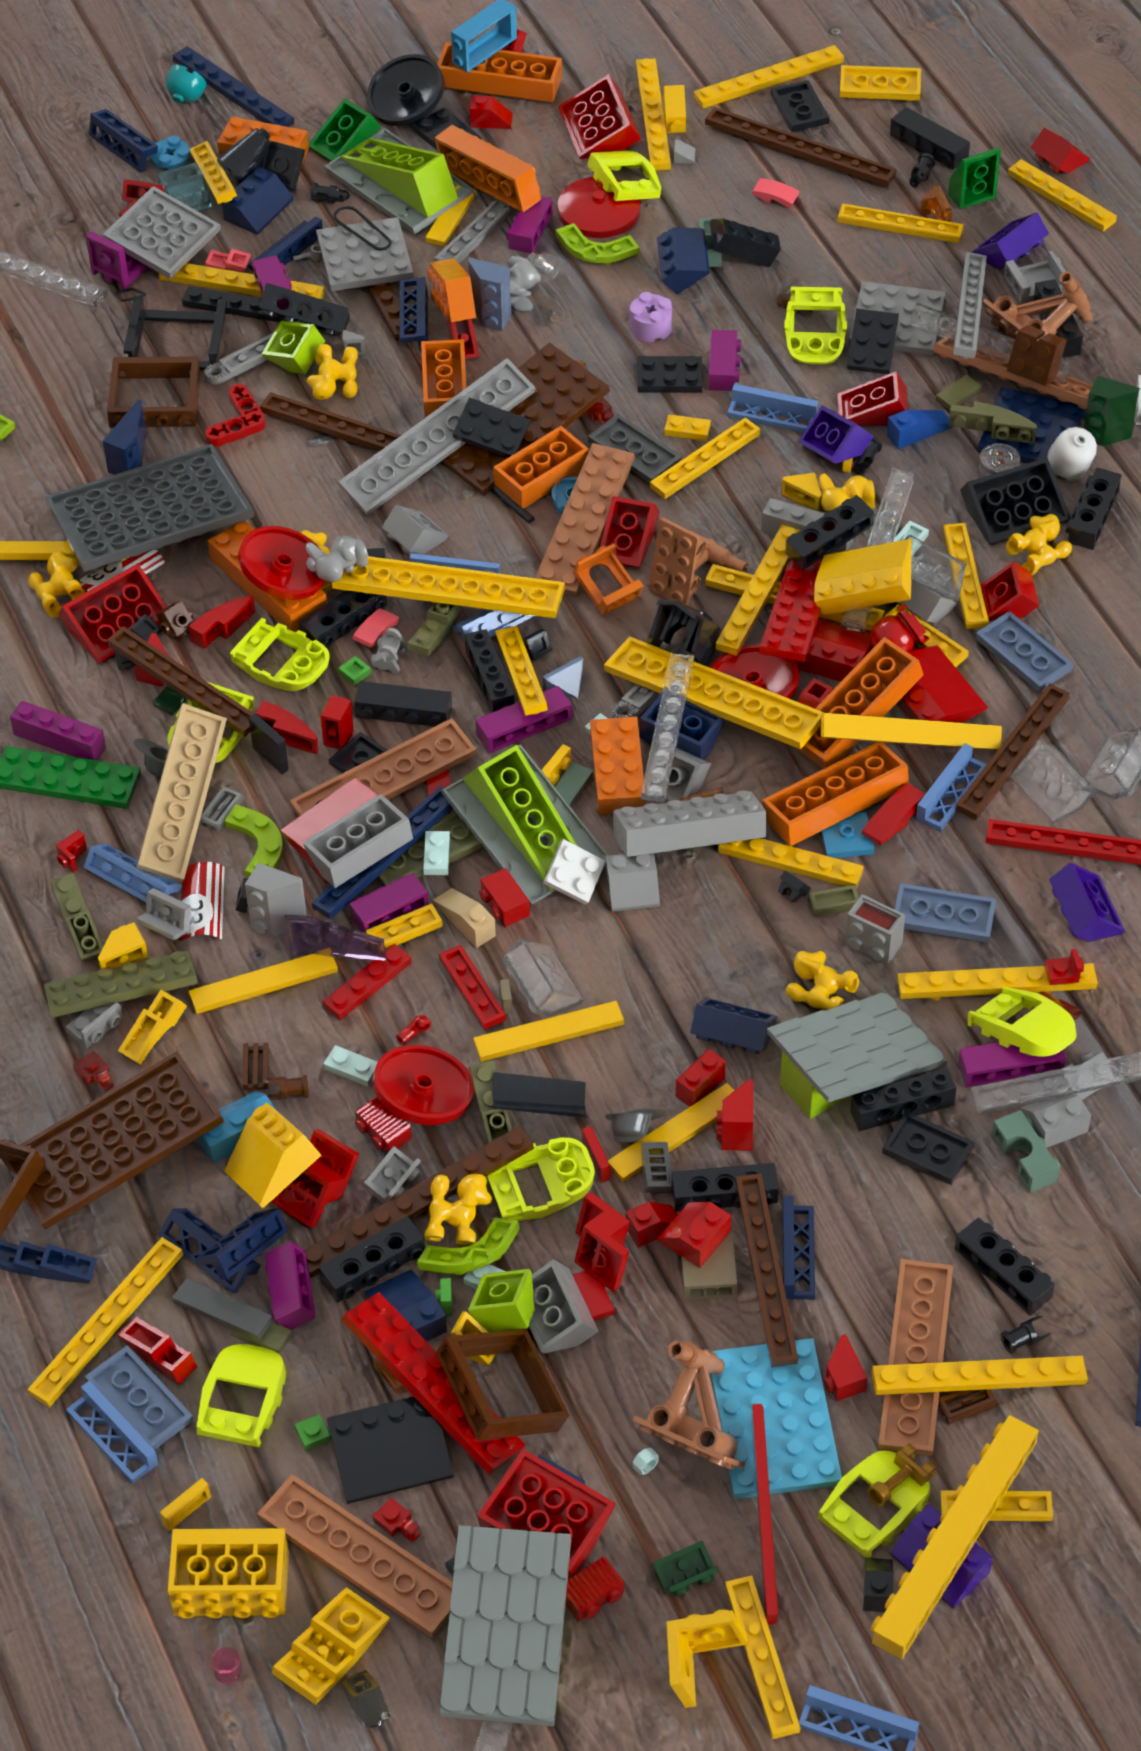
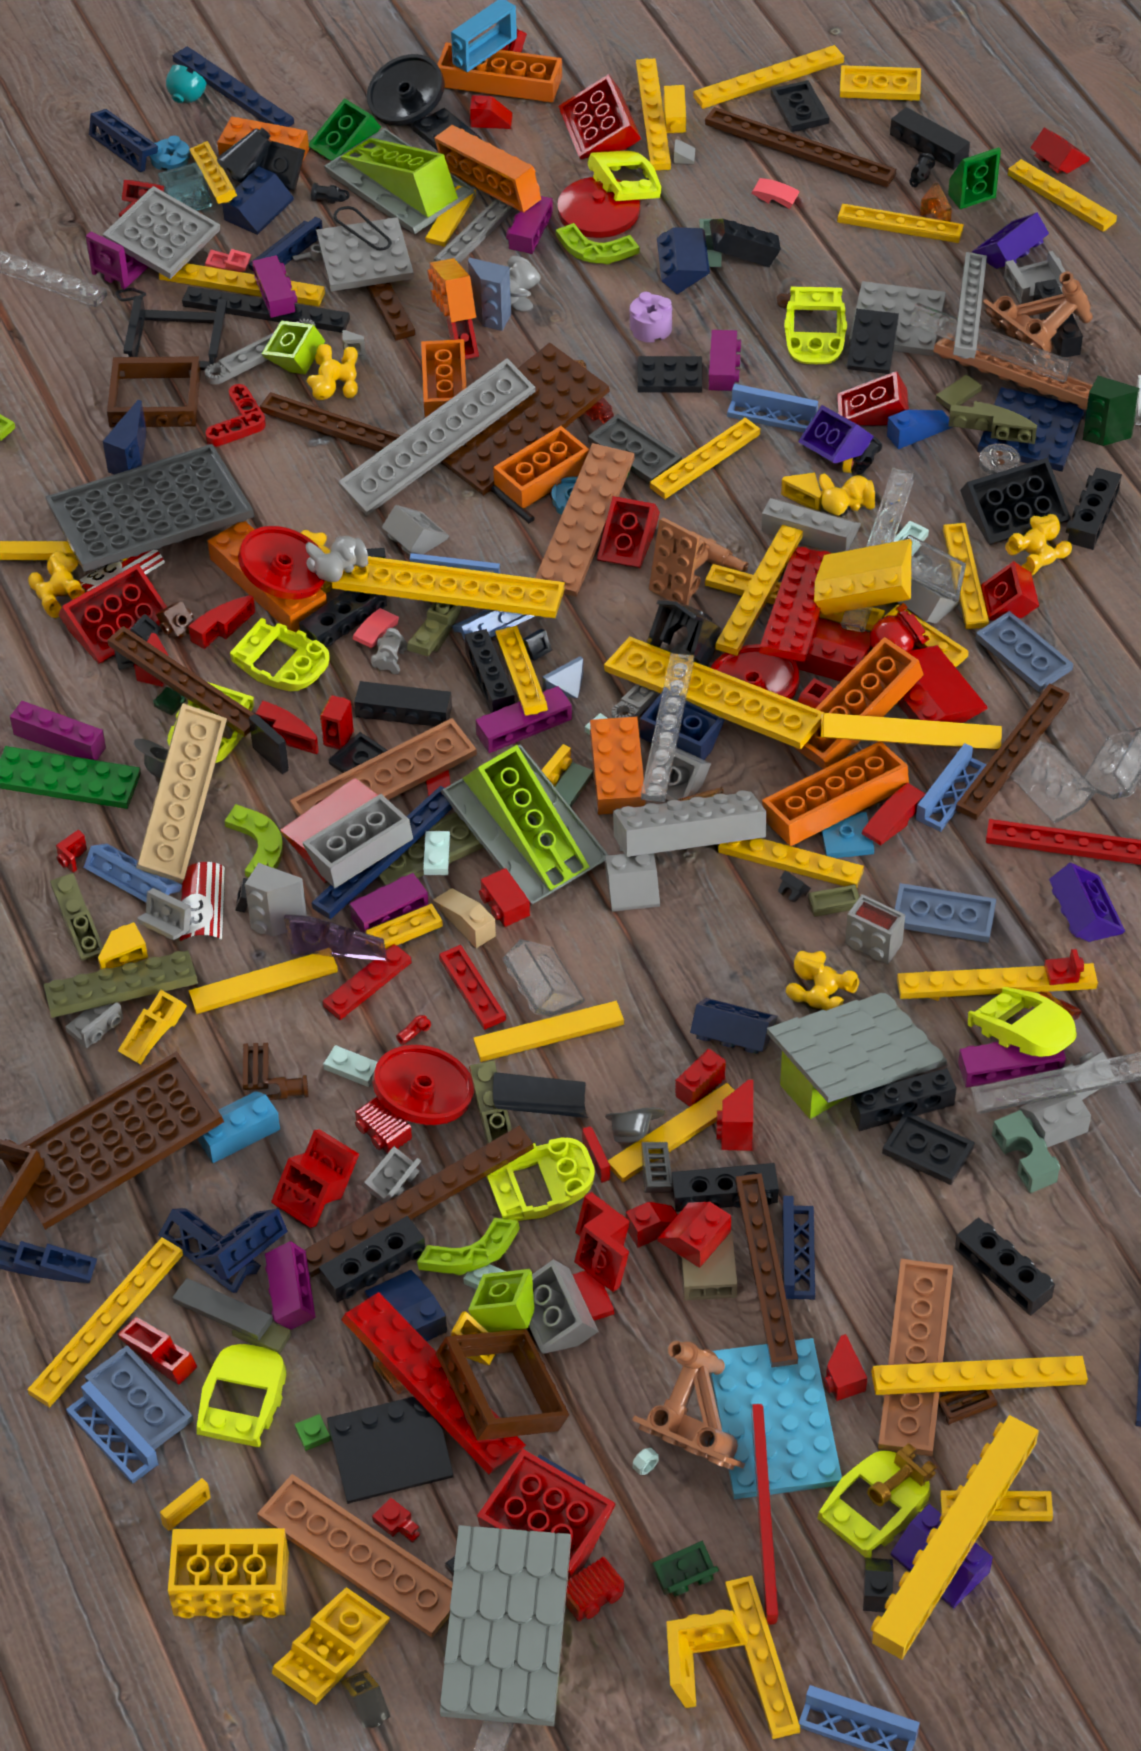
(93, 1069): clear red plate -> none
(224, 808): light grey tile -> none
(226, 1665): clear pink wheel -> none
(269, 1155): yellow slope -> none
(336, 312): black brick -> none
(354, 670): bright green plate -> none
(421, 313): dark blue fence -> none
(444, 1295): bright green plate -> none
(459, 1214): yellow animal -> none
(491, 428): black plate -> none
(505, 996): dark tan tile -> none
(545, 264): clear piece -> none
(574, 872): white plate -> none
(629, 589): orange panel -> none
(687, 427): yellow plate -> none
(829, 532): black brick -> none
(1021, 1336): black piece -> none
(1034, 358): reddish brown piece -> none
(1072, 453): white cylinder -> none

